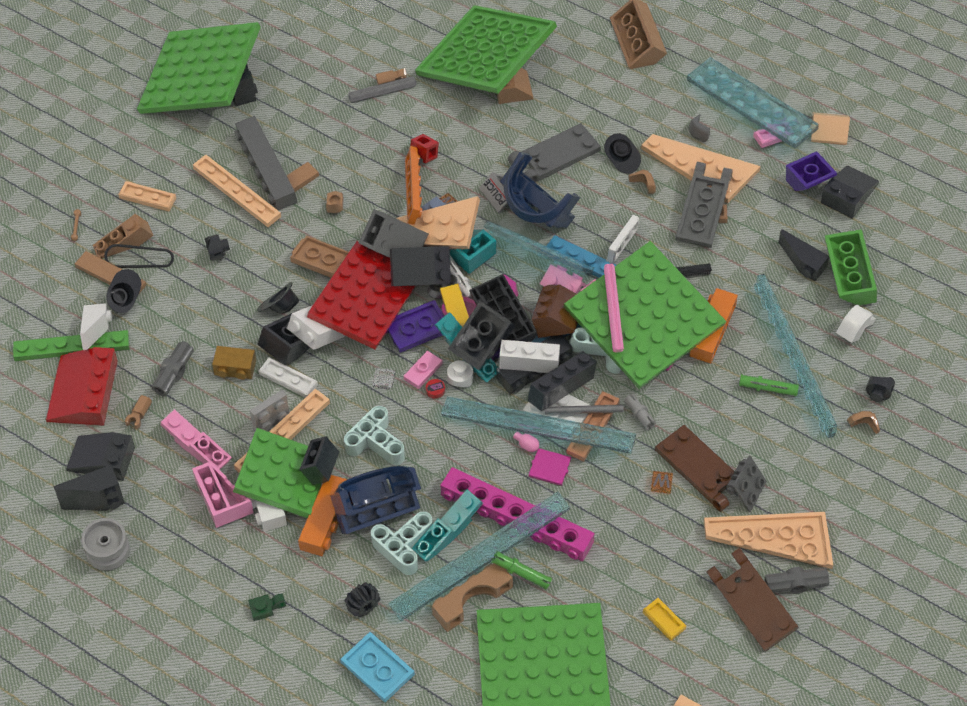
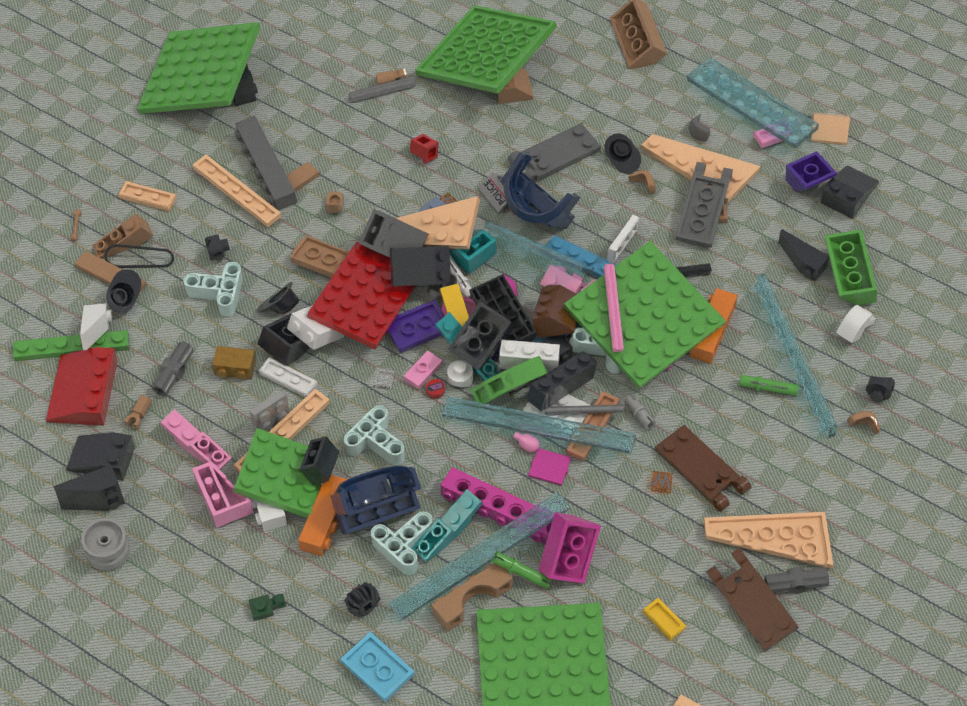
(220, 288): none -> light aqua beam
(412, 186): orange plate -> none
(509, 380): none -> bright green slope
(569, 548): none -> dark pink slope
(747, 482): dark grey hinge -> none

